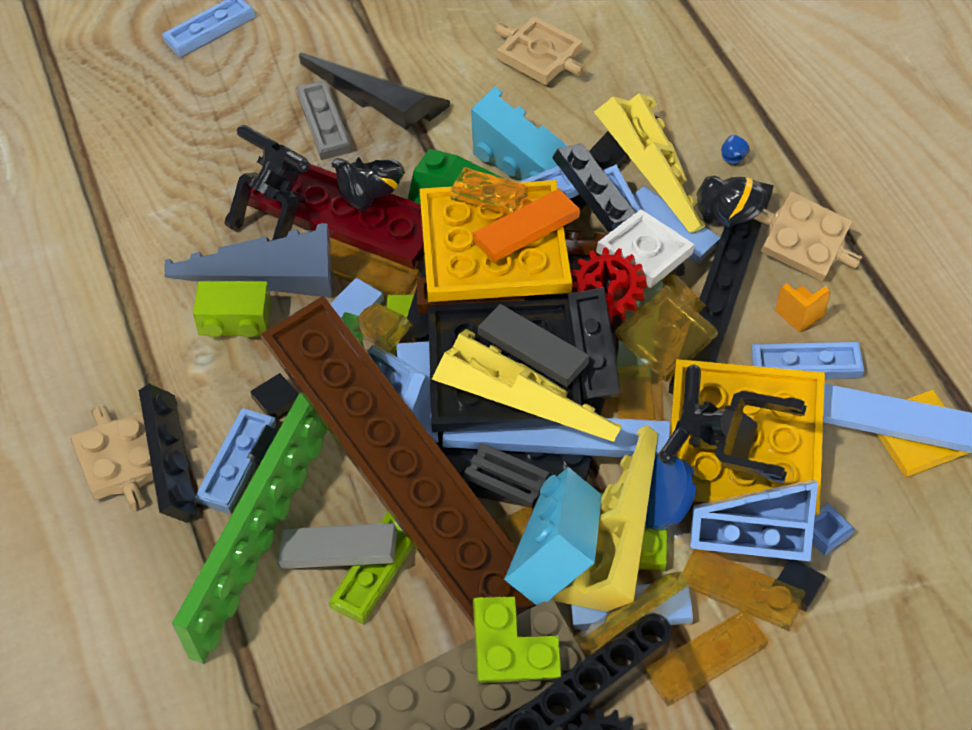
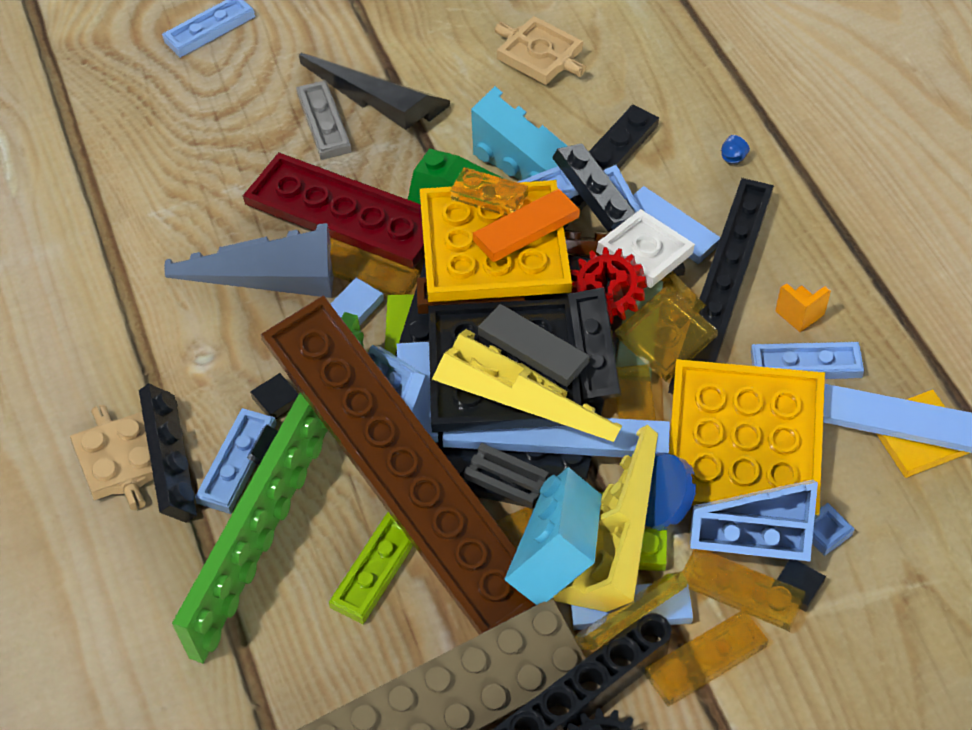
(232, 308): lime brick -> none
(276, 179): black piece -> none
(338, 545): light grey tile -> none
(365, 182): black hair -> none
(383, 326): clear yellow plate -> none
(505, 656): lime plate -> none
(645, 143): light yellow wedge -> none
(726, 429): black piece -> none
(730, 200): black hair -> none
(807, 236): tan plate -> none

